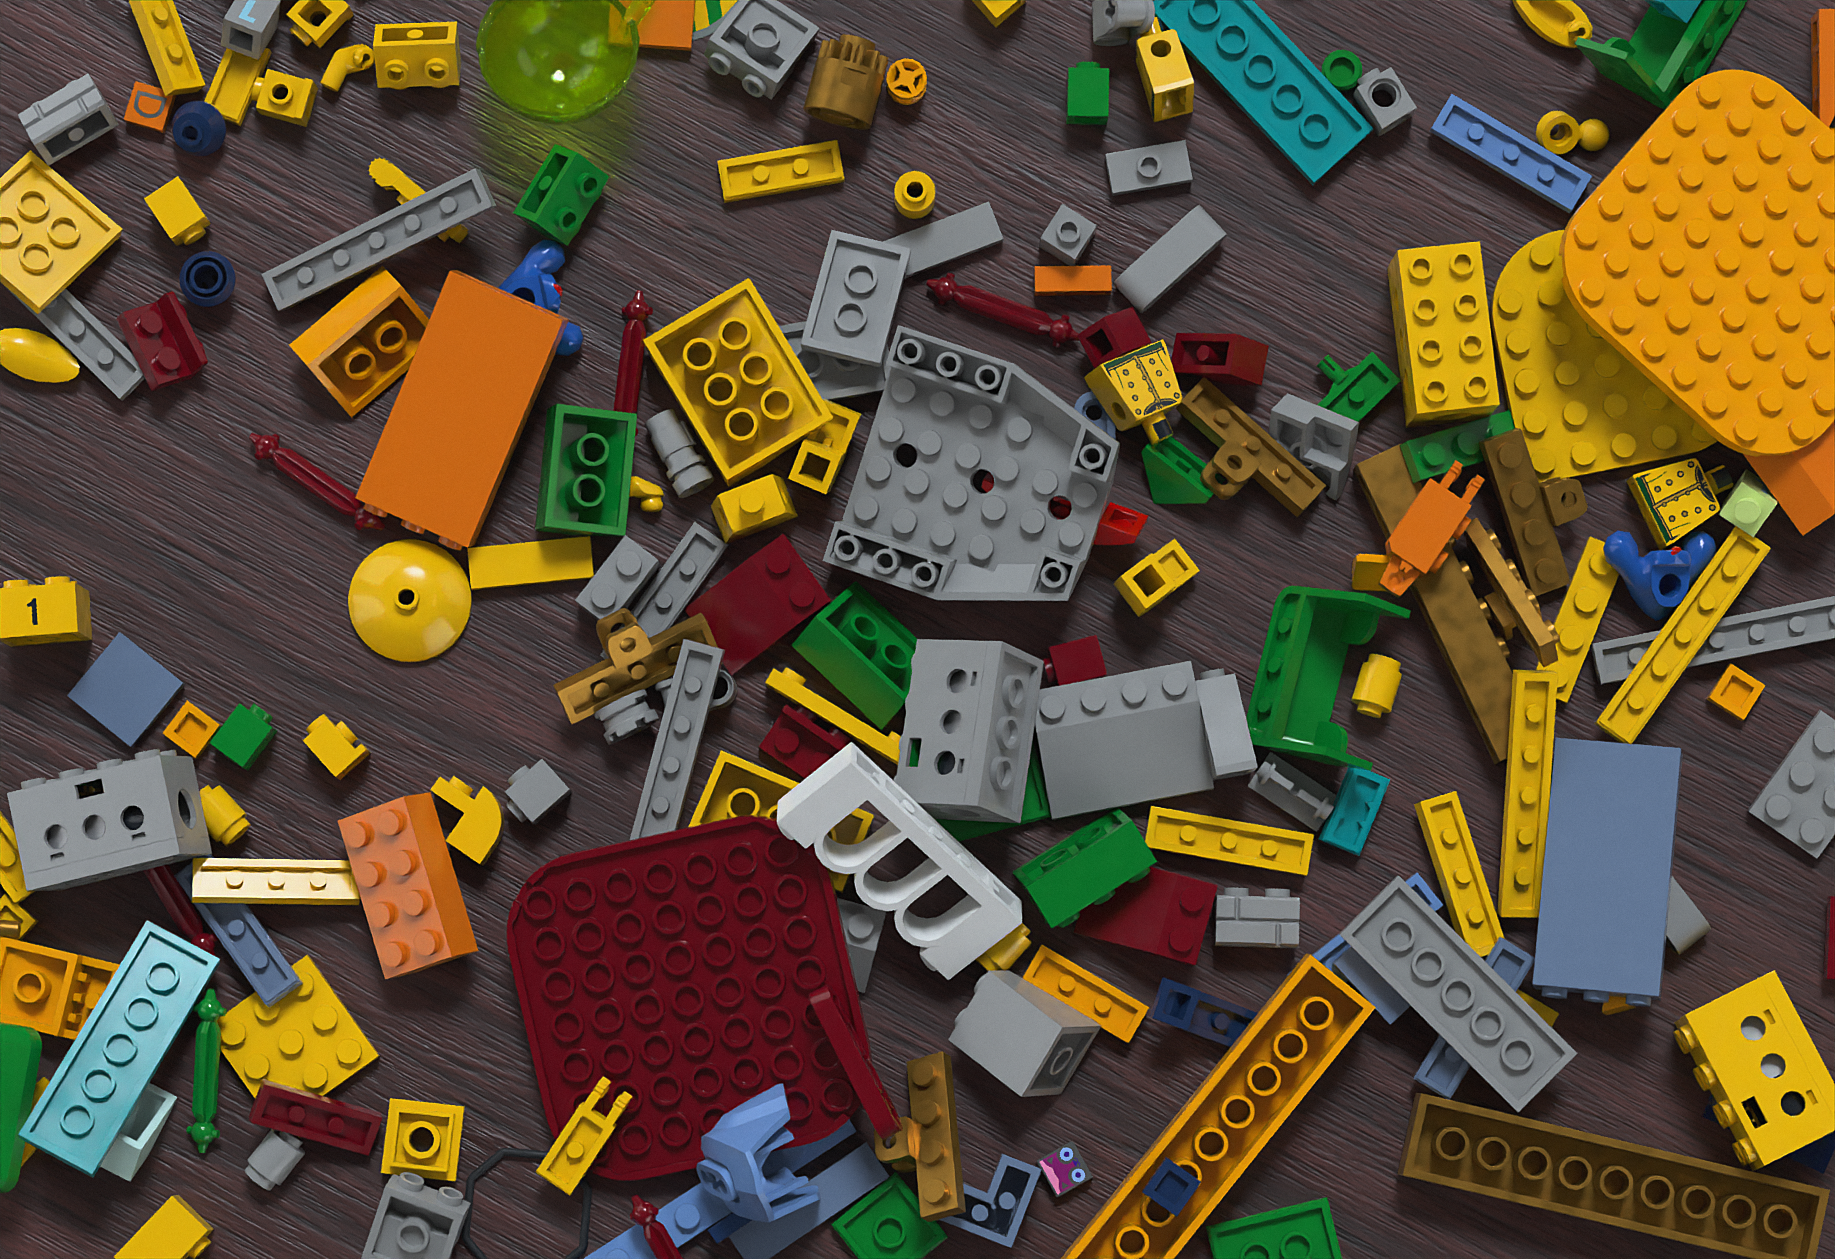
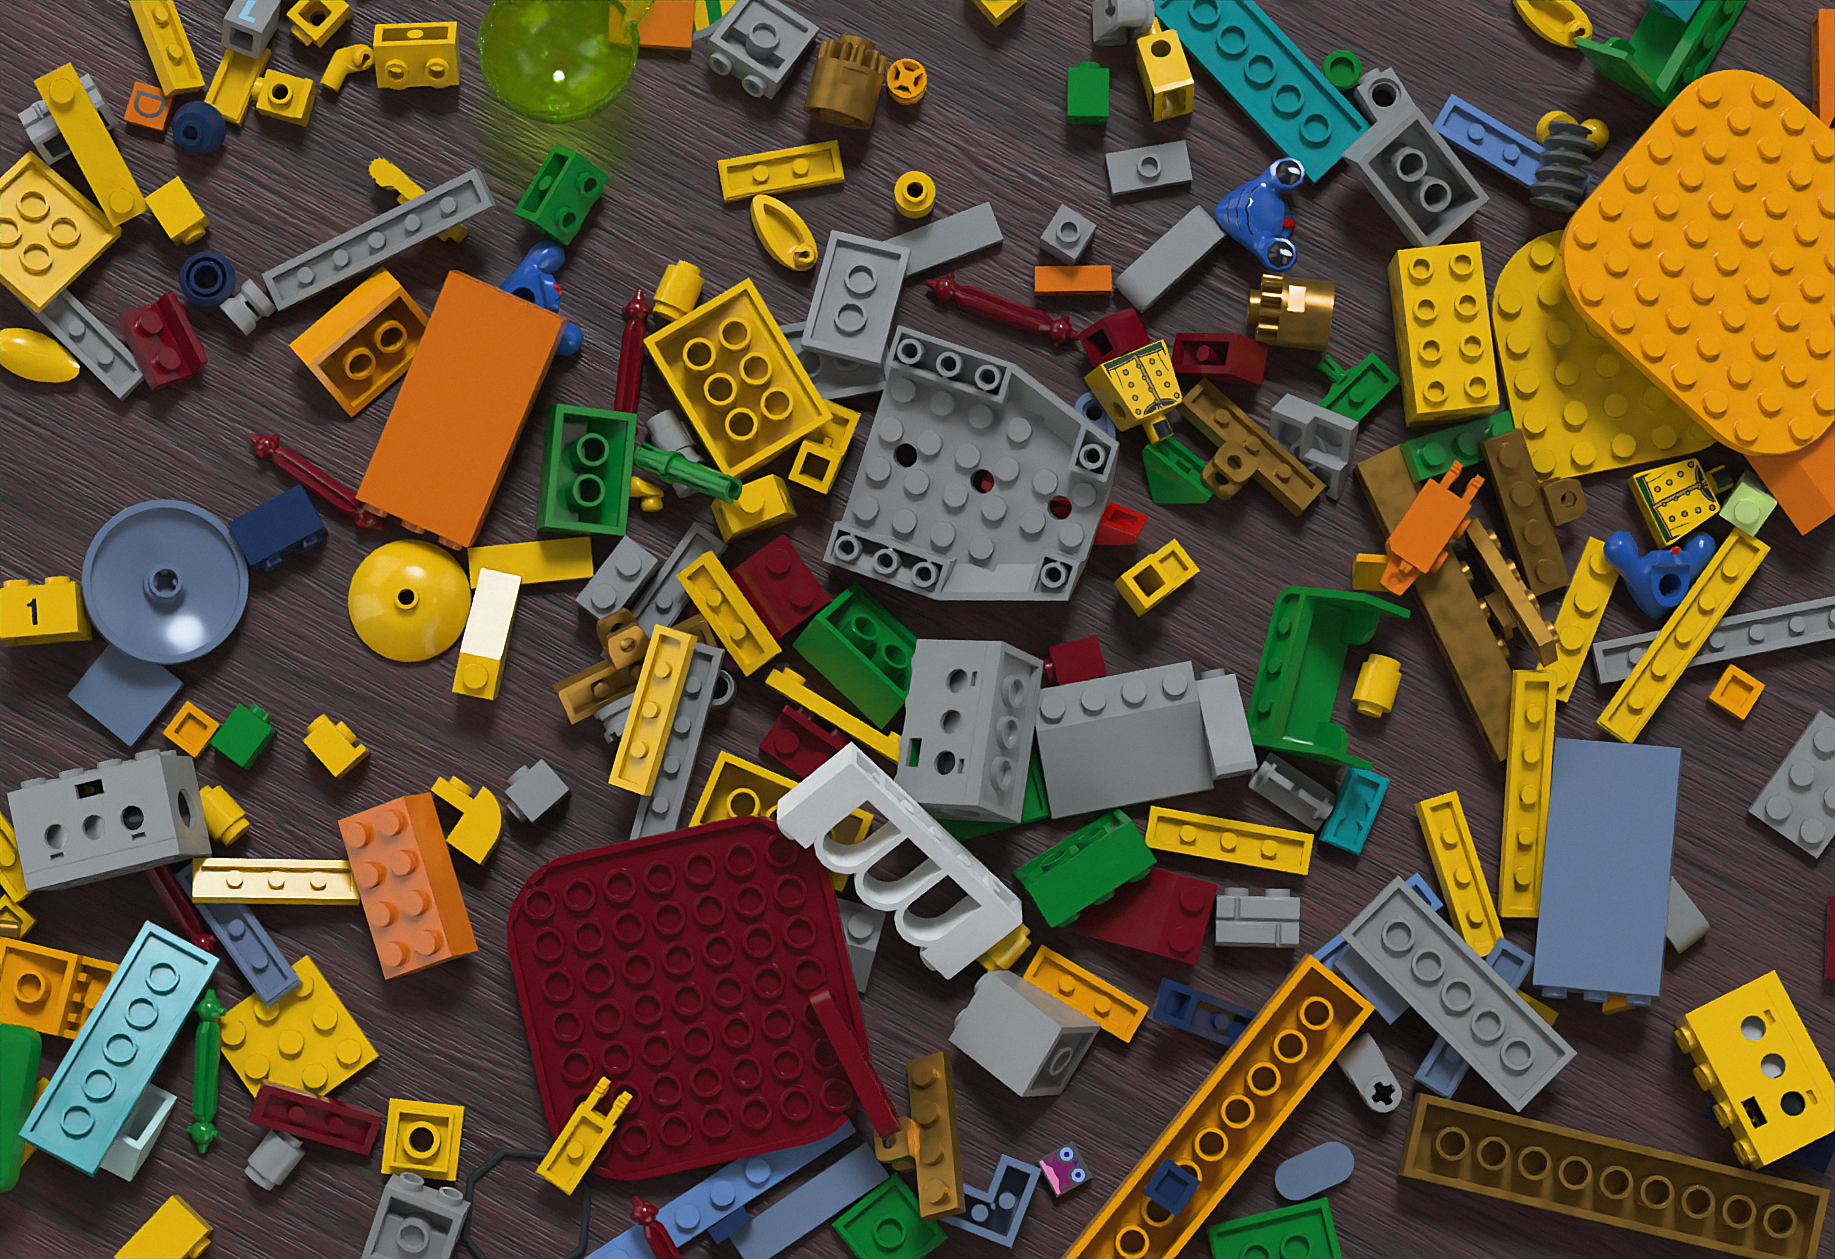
(91, 144): none -> yellow plate
(164, 582): none -> sand blue dish
(241, 313): none -> light grey wheel
(278, 528): none -> dark blue brick
(487, 635): none -> slope
(653, 710): none -> yellow plate
(675, 468): none -> green pin
(678, 291): none -> yellow brick
(728, 613): none -> yellow plate
(736, 1155): medium blue piece -> none
(783, 233): none -> yellow arm
(1260, 218): none -> blue head
(1292, 312): none -> pearl gold gear
(1313, 1170): none -> sand blue tile
(1366, 1066): none -> light grey piece
(1415, 176): none -> light grey brick
(1561, 166): none -> dark grey piece

